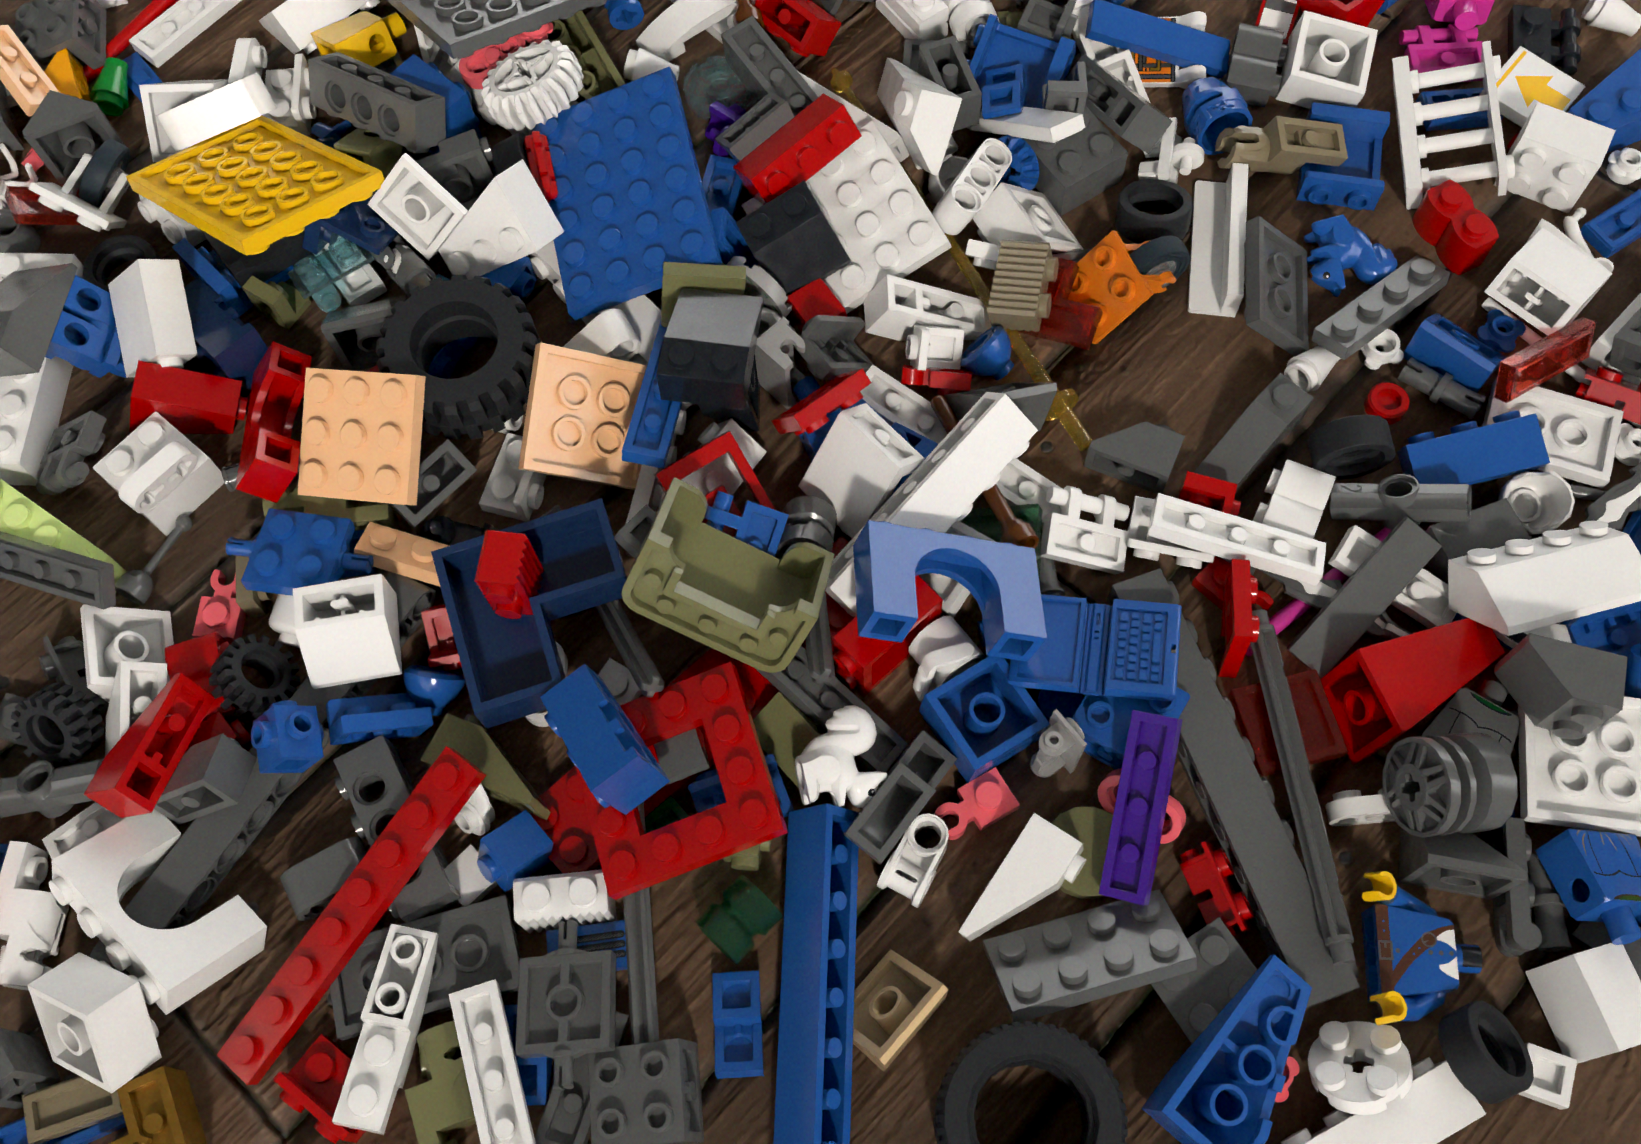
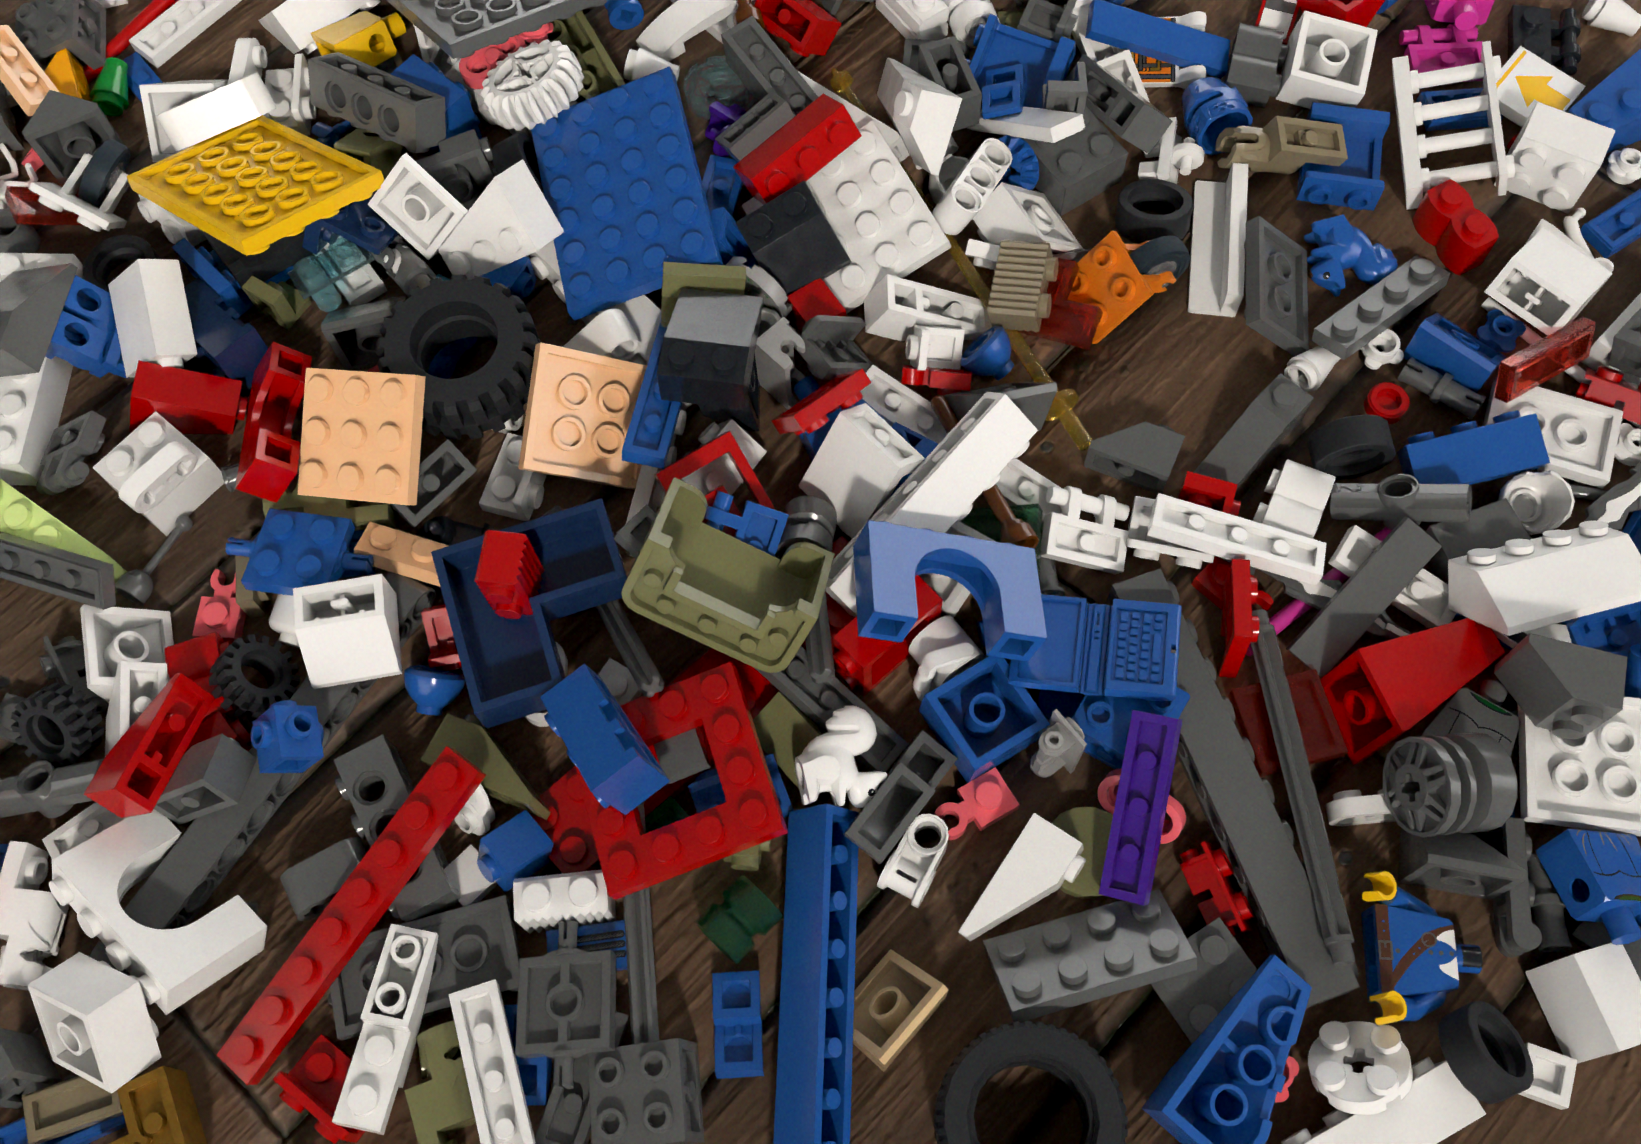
(371, 716): blue bracket -> none
(541, 164): red axle -> none

